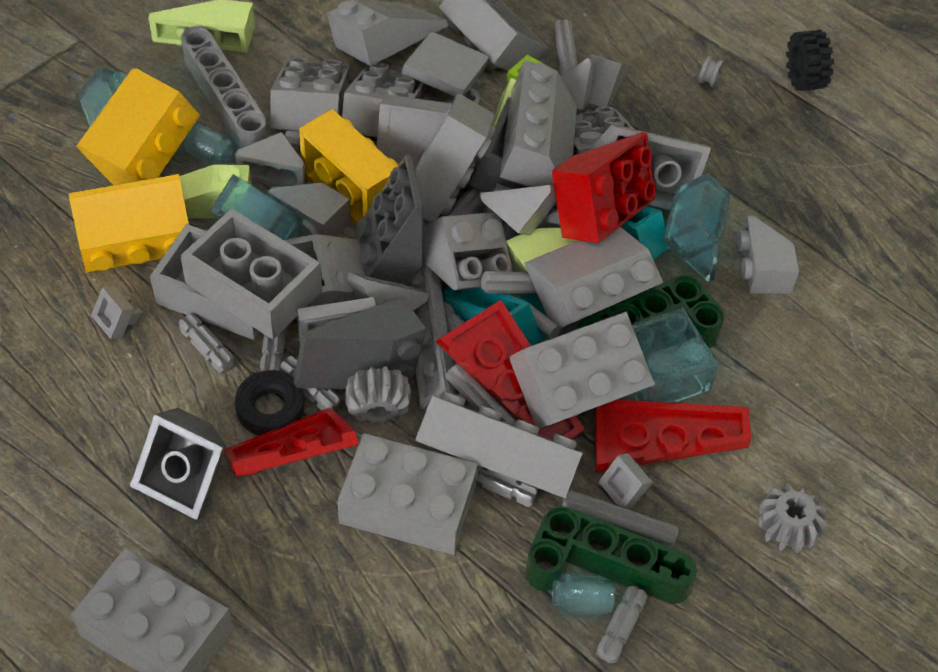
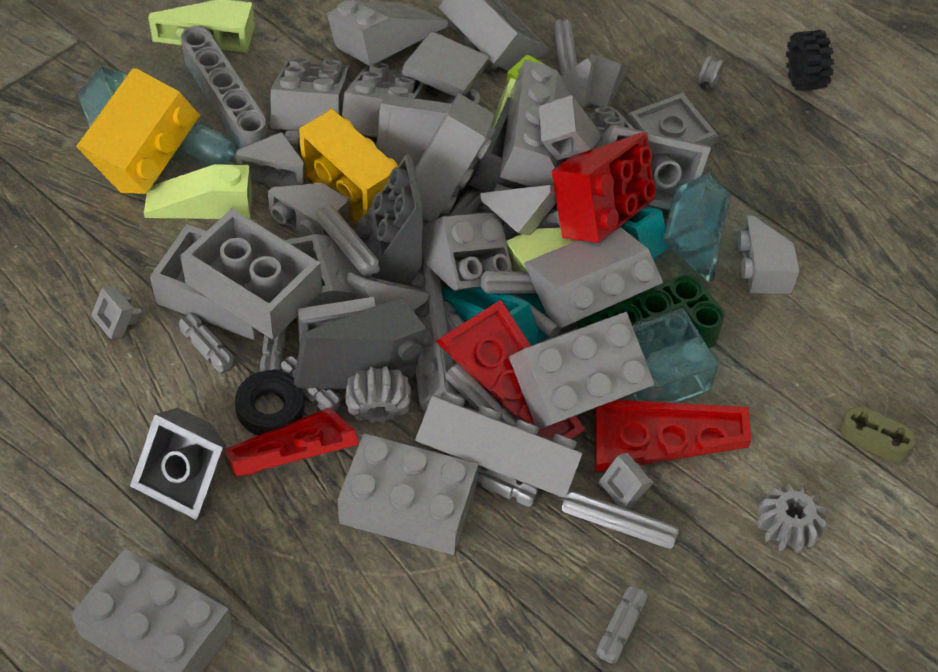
(128, 221): yellow slope -> none
(258, 207): clear light blue slope -> none
(348, 240): none -> light grey axle
(566, 128): none -> light grey slope
(583, 595): clear light blue brick -> none
(609, 563): dark green beam -> none
(675, 119): none -> light grey tile
(877, 434): none -> olive beam

